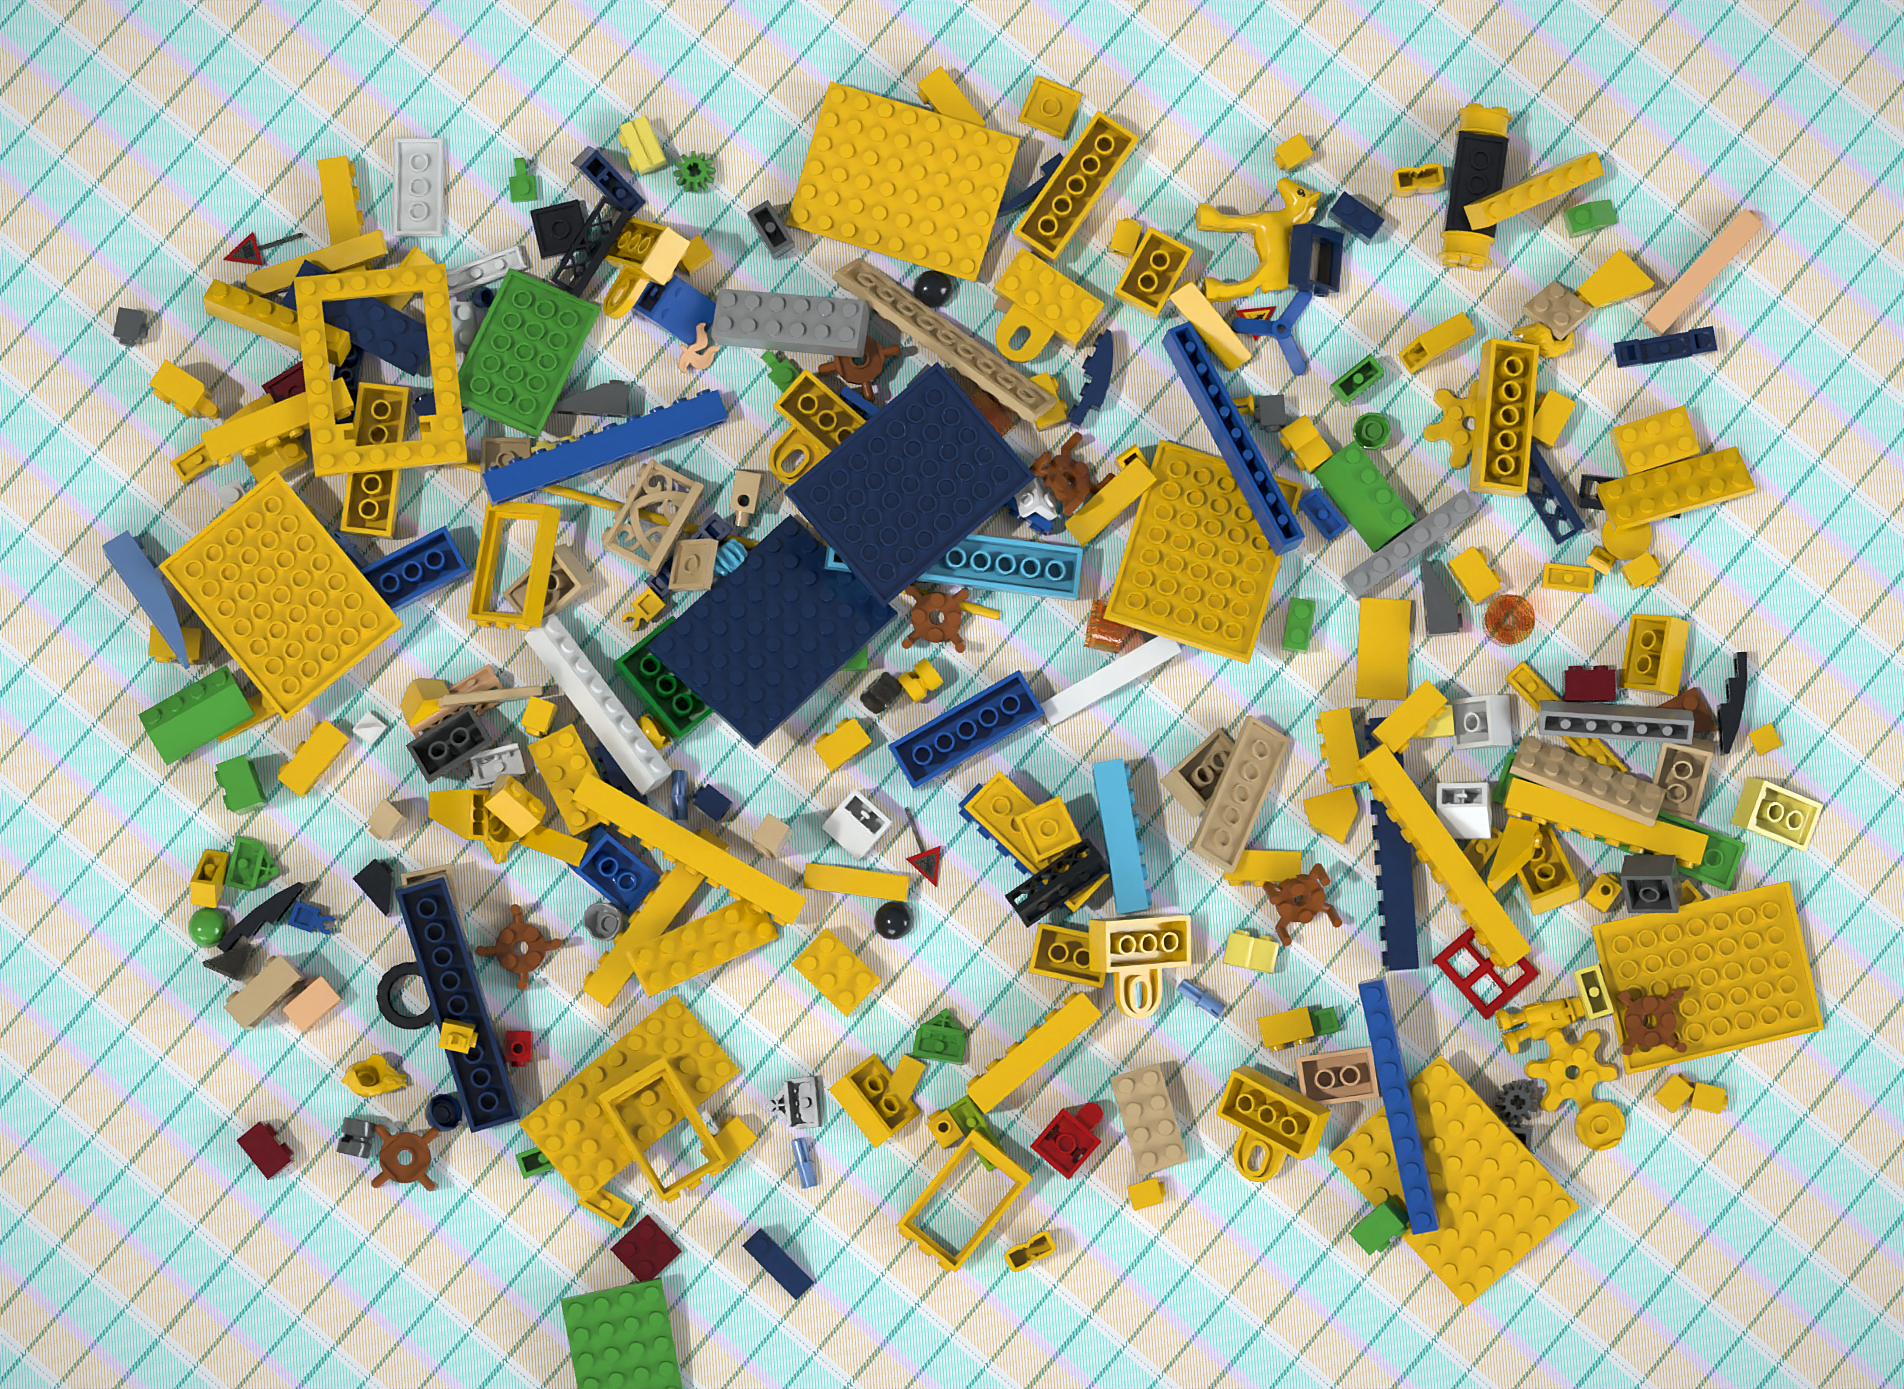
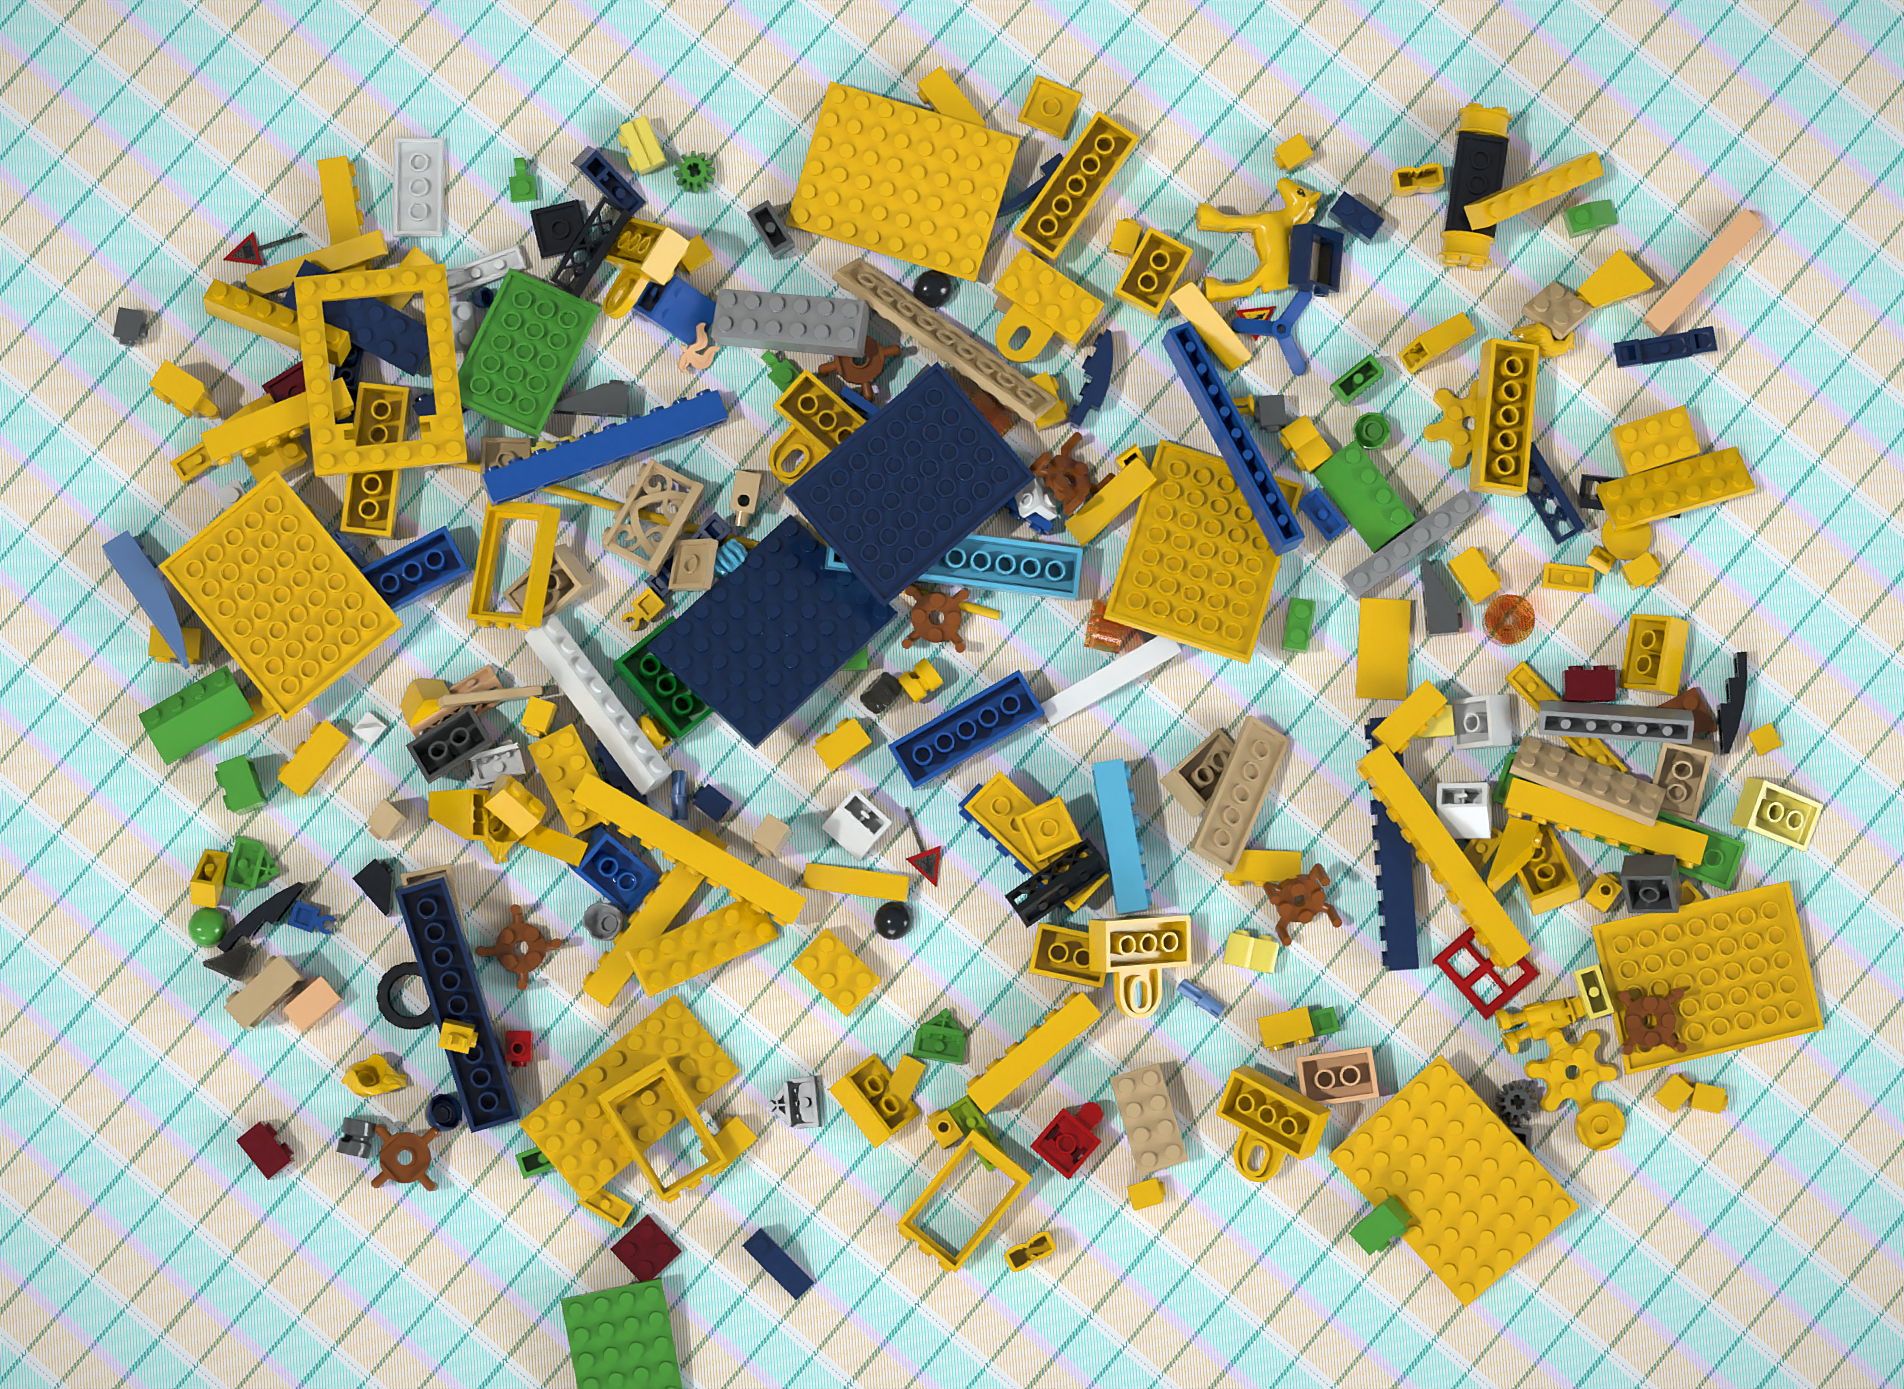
(803, 1163): medium blue axle -> none
(1332, 813): yellow slope -> none
(1338, 747): yellow brick -> none
(1399, 1105): blue brick -> none
(1550, 417): yellow brick -> none

